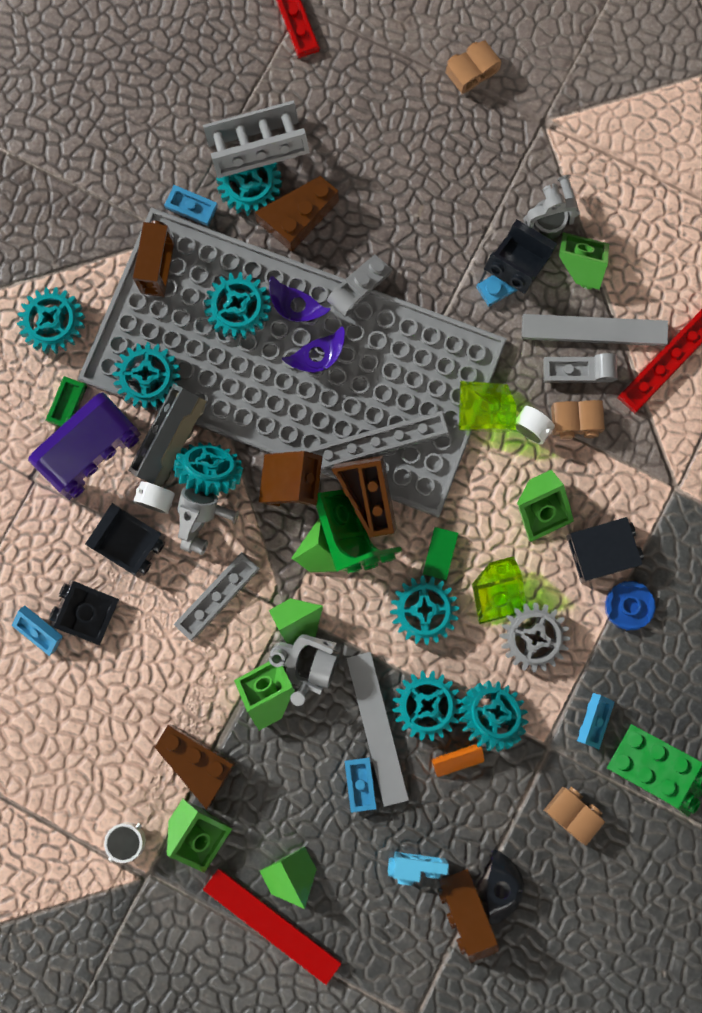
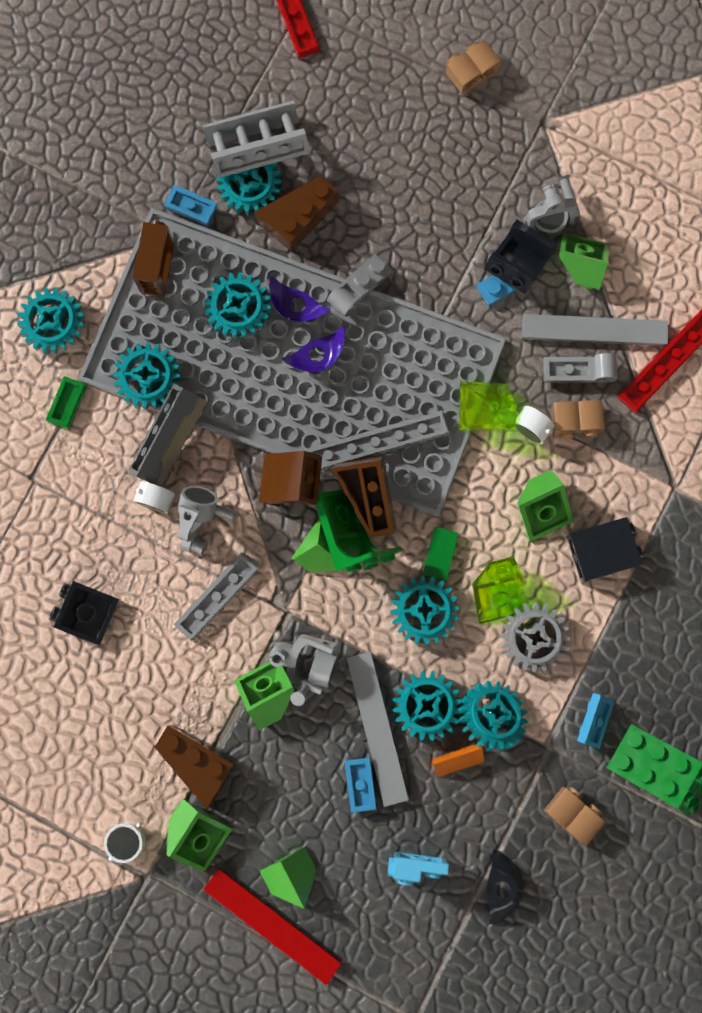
(37, 630): dark azure plate -> none
(83, 444): dark purple windscreen -> none
(126, 541): black panel -> none
(208, 469): teal gear -> none
(296, 618): bright green slope -> none
(467, 916): reddish brown wedge -> none
(629, 605): blue tile -> none

